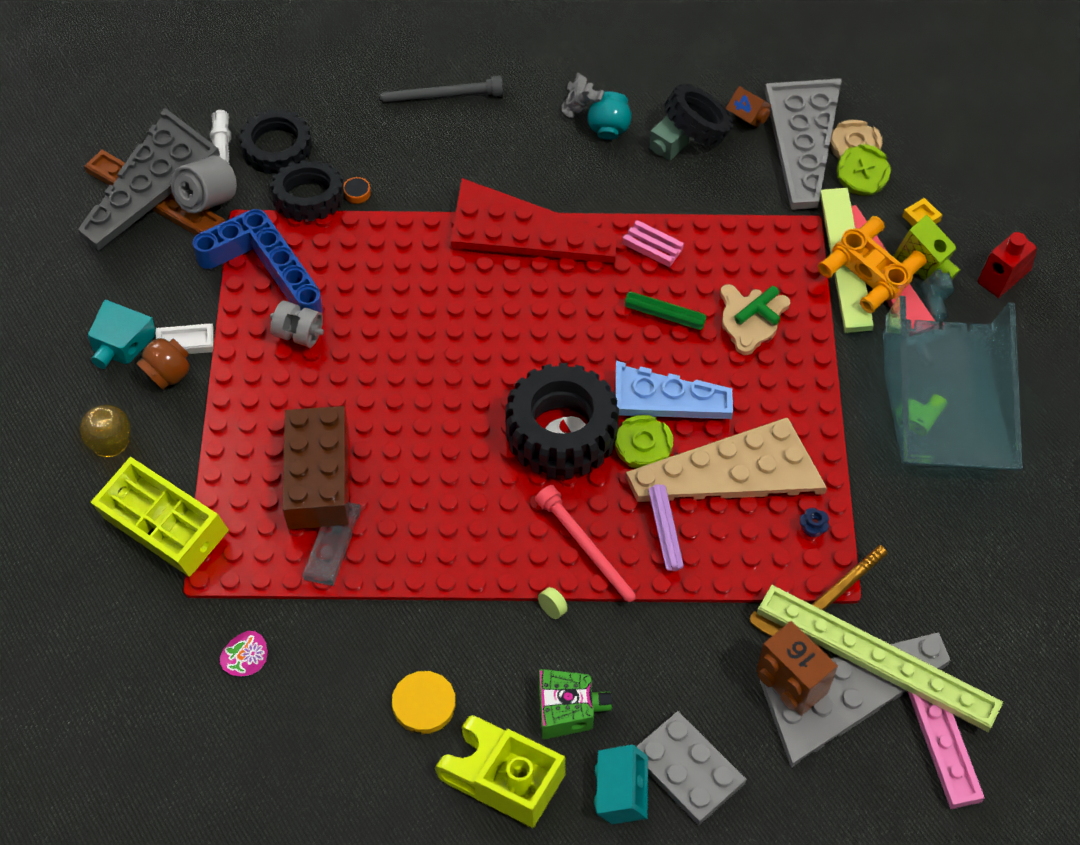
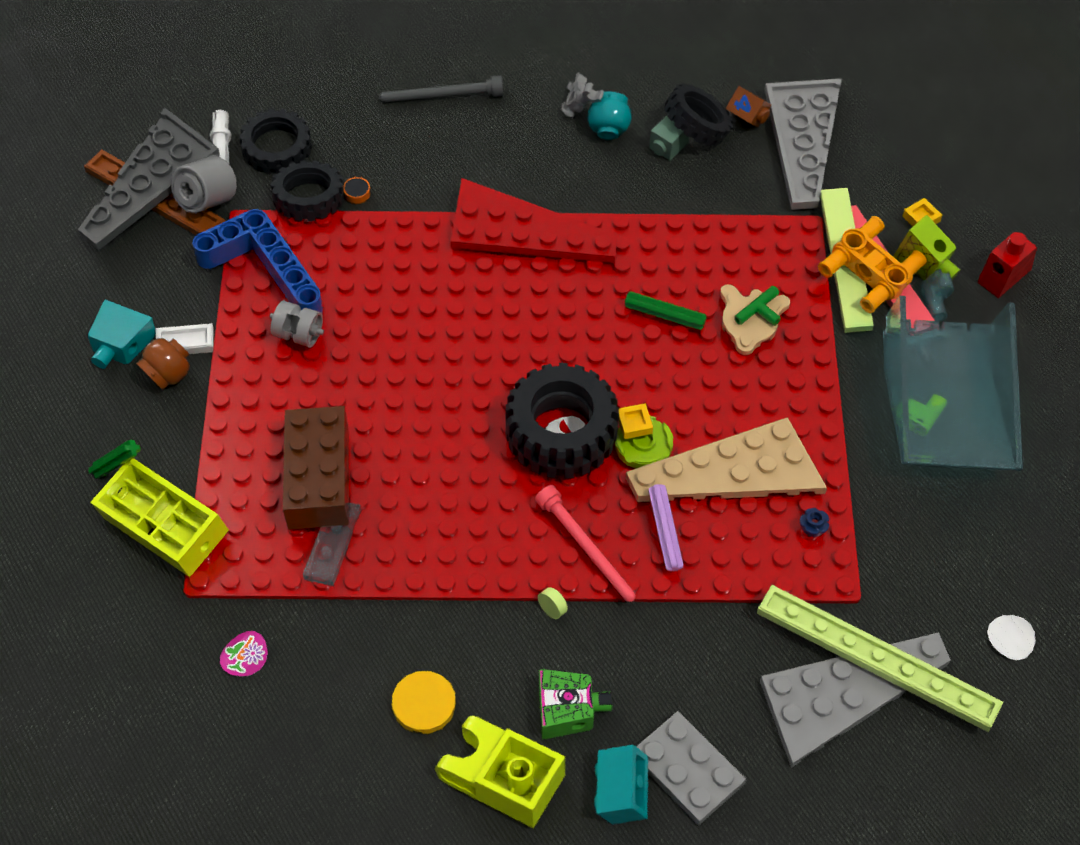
(105, 430): clear yellow piece -> none
(114, 459): none -> green axle
(635, 421): none -> yellow plate
(655, 241): bright pink tile -> none
(669, 396): light blue wing -> none
(771, 628): pearl gold piece -> none
(795, 668): dark orange brick -> none
(851, 134): tan tile -> none
(863, 170): lime tile -> none
(948, 753): bright pink plate -> none
(1012, 636): none -> white sticker

